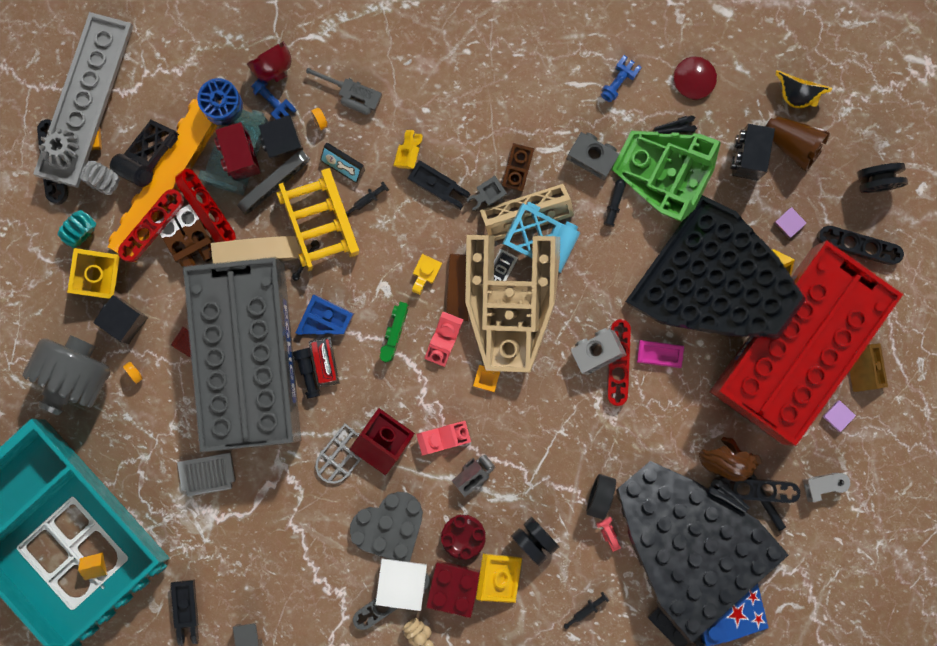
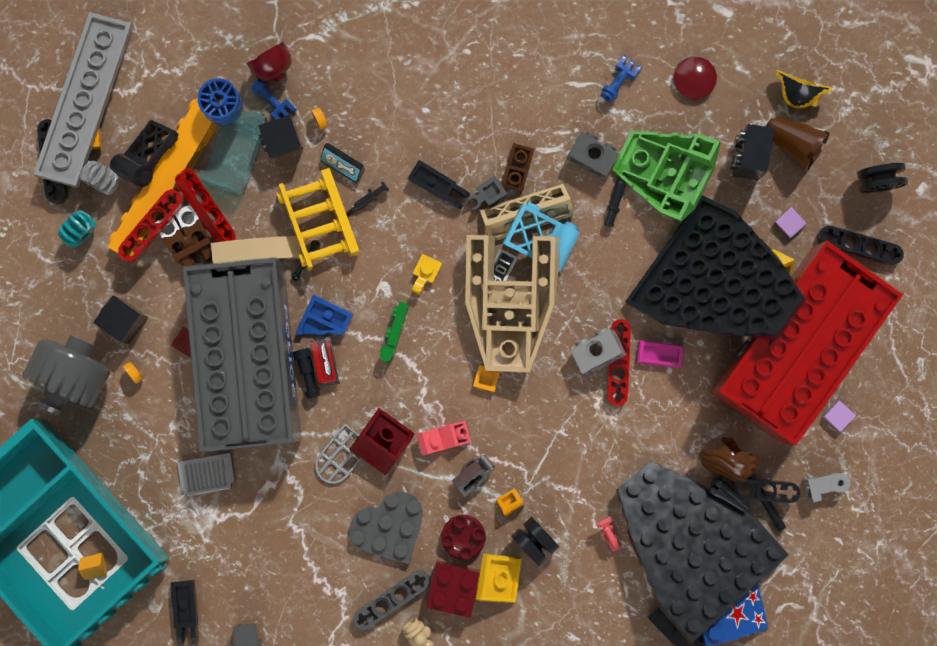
(62, 139): light grey gear -> none
(93, 273): yellow slope -> none
(237, 151): dark red brick -> none
(272, 182): dark grey beam -> none
(353, 90): dark grey piece -> none
(401, 584): white tile -> none
(408, 152): yellow plate -> none
(443, 339): coral slope -> none
(457, 287): reddish brown tile -> none
(510, 502): none -> light orange slope
(588, 609): black piece -> none
(601, 496): black tyre -> none
(677, 126): black piece -> none
(869, 370): pearl gold panel -> none

